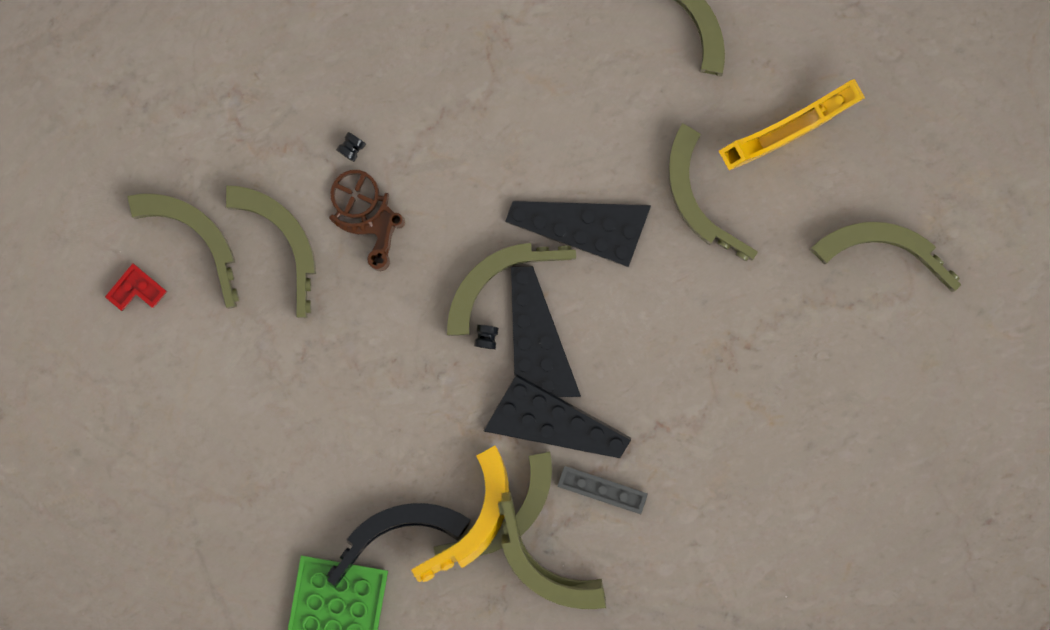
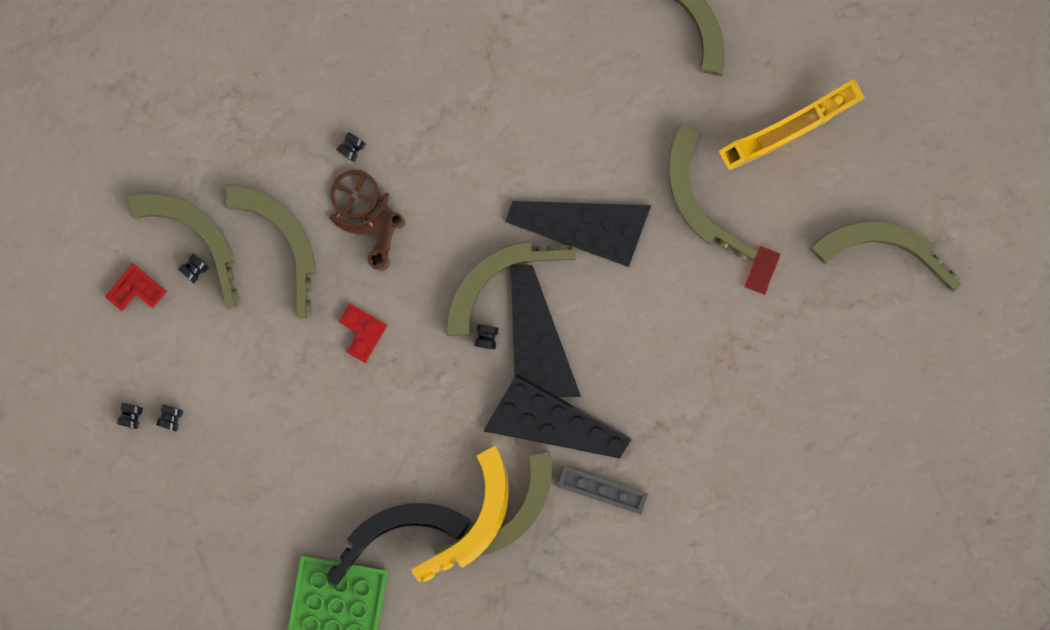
(129, 416): none -> black wheel
(169, 417): none -> black wheel
(193, 268): none -> black wheel
(368, 332): none -> red plate
(557, 589): olive arch -> none
(762, 270): none -> clear red tile

